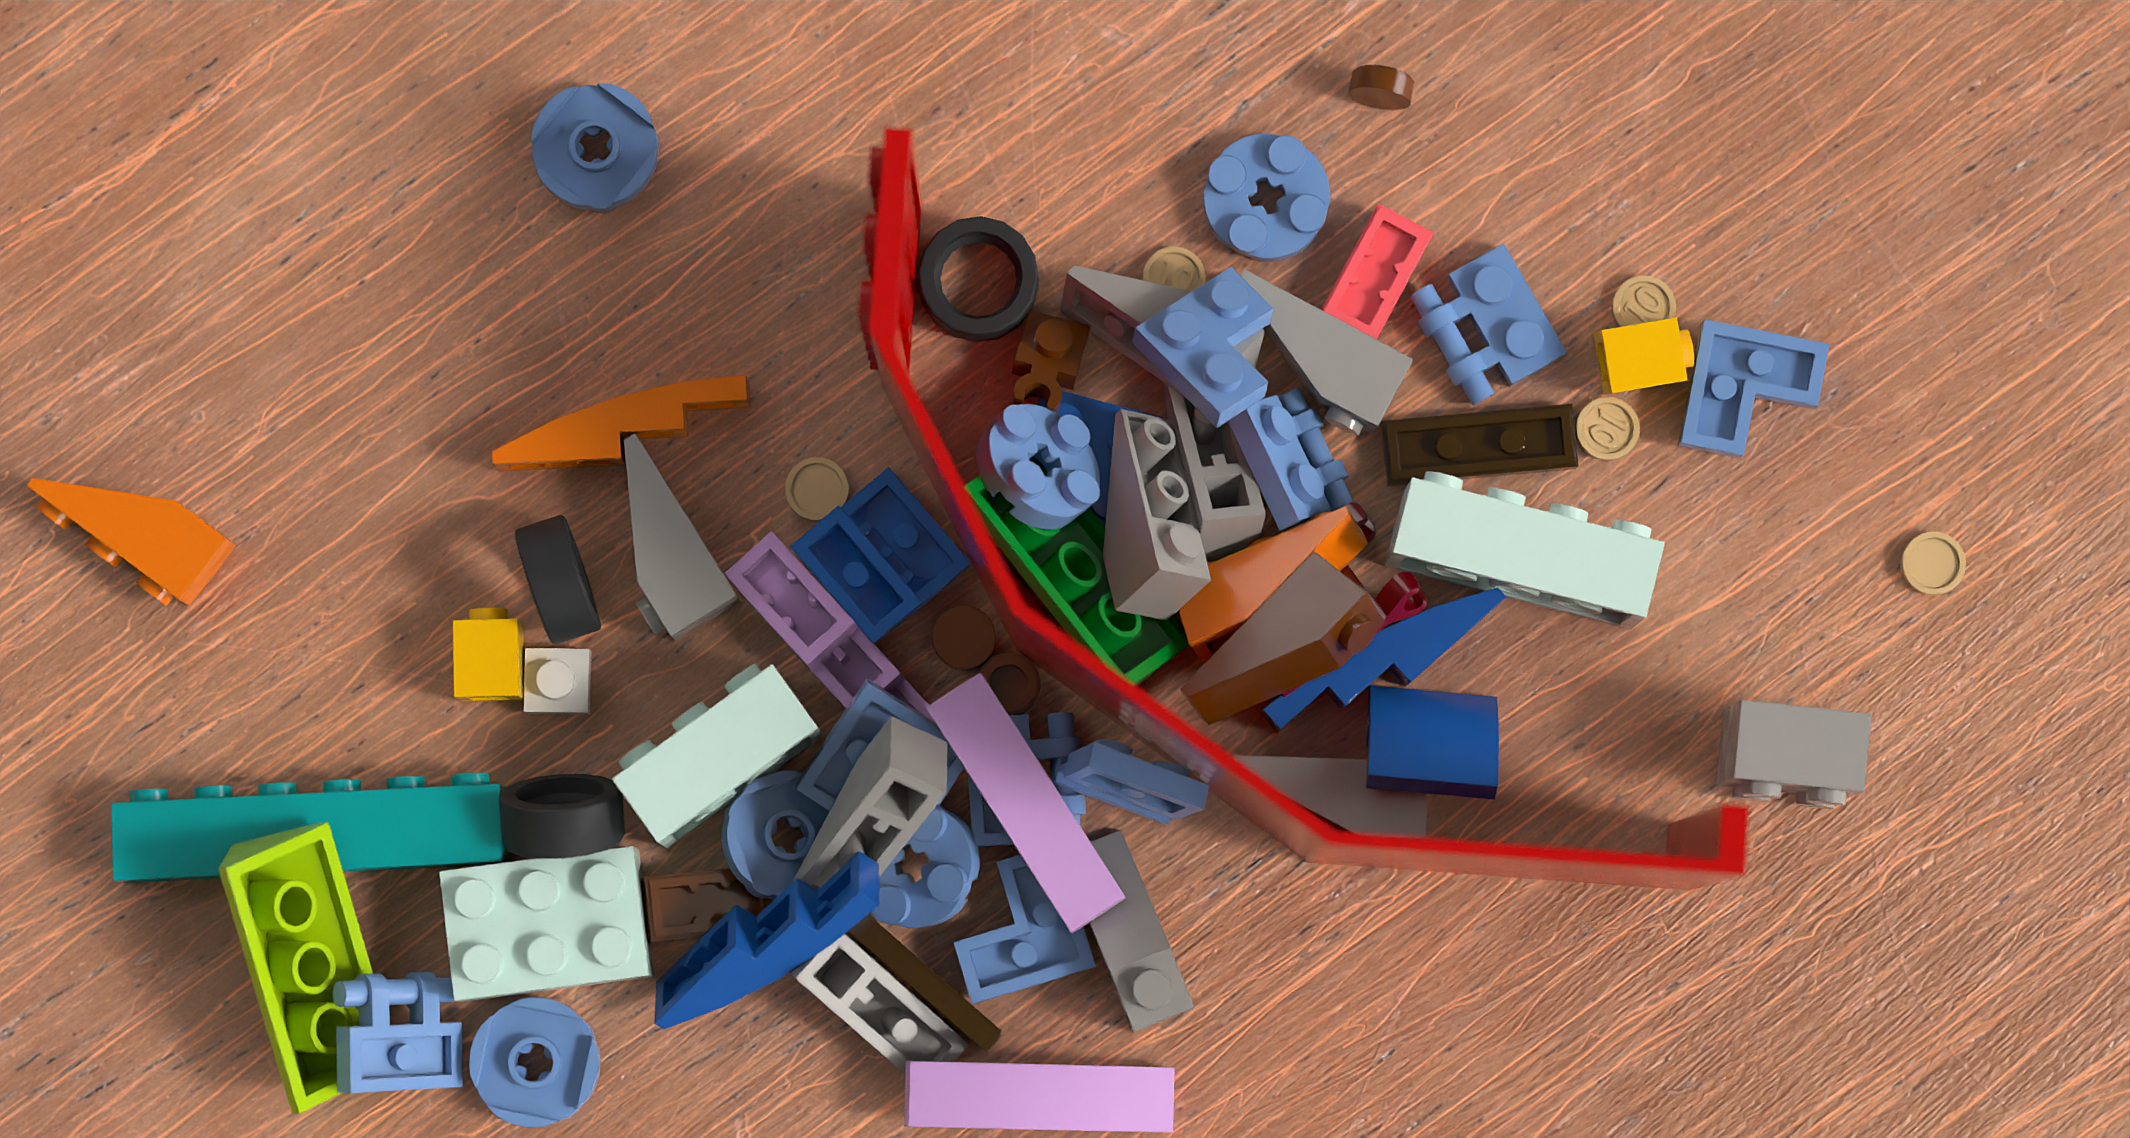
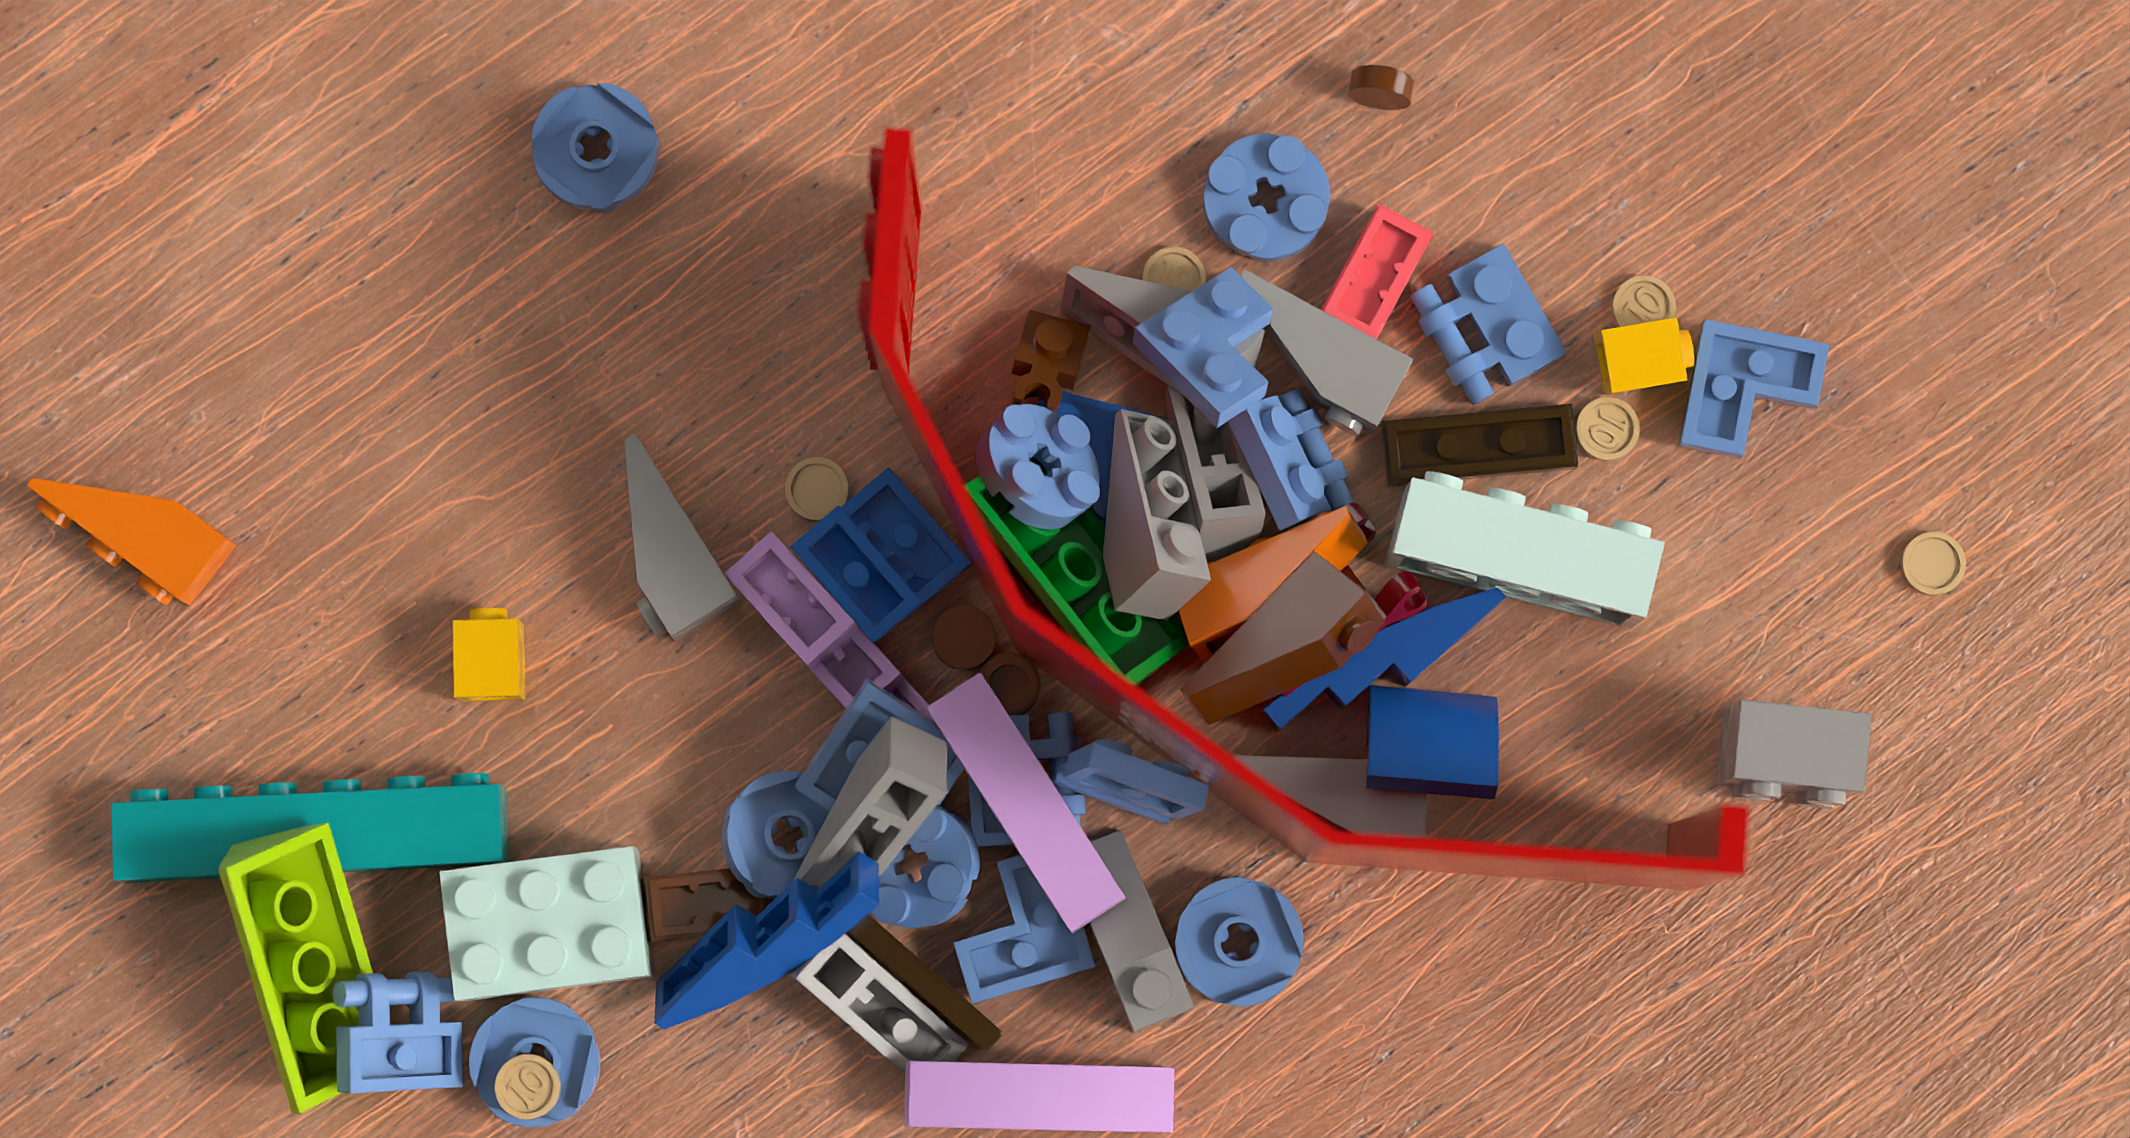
(527, 1086): none -> tan piece
(557, 579): black tyre -> none
(557, 681): white plate -> none
(561, 816): black tyre -> none
(598, 432): orange slope -> none
(715, 754): light aqua brick -> none
(968, 232): black tyre -> none
(1254, 908): none -> medium blue plate

